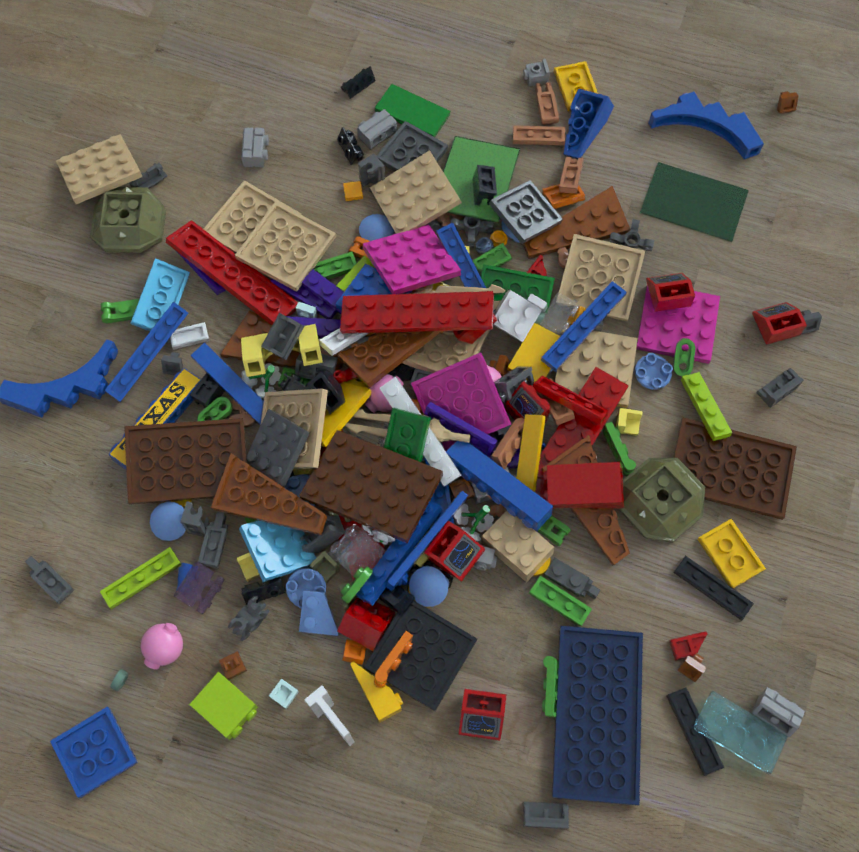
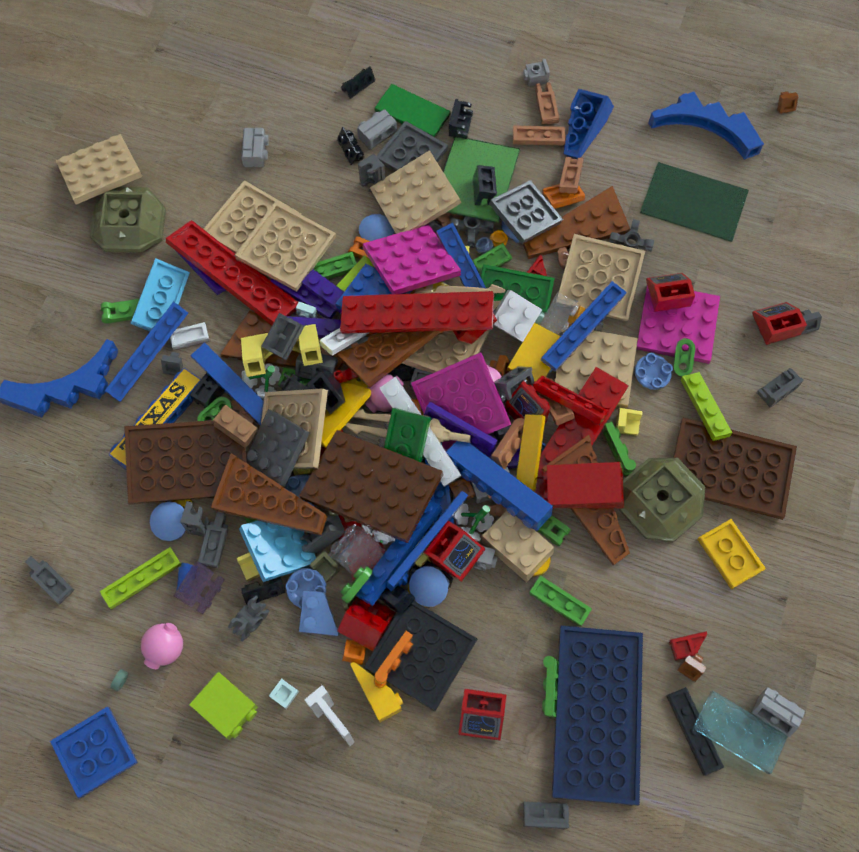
(150, 177): dark grey hinge -> none
(232, 665): dark orange tile -> none
(235, 426): none -> medium nougat brick
(353, 191): light orange tile -> none
(460, 119): none -> black hinge
(538, 302): white tile -> none
(571, 579): dark grey hinge -> none
(572, 78): yellow tile -> none
(713, 588): black tile -> none

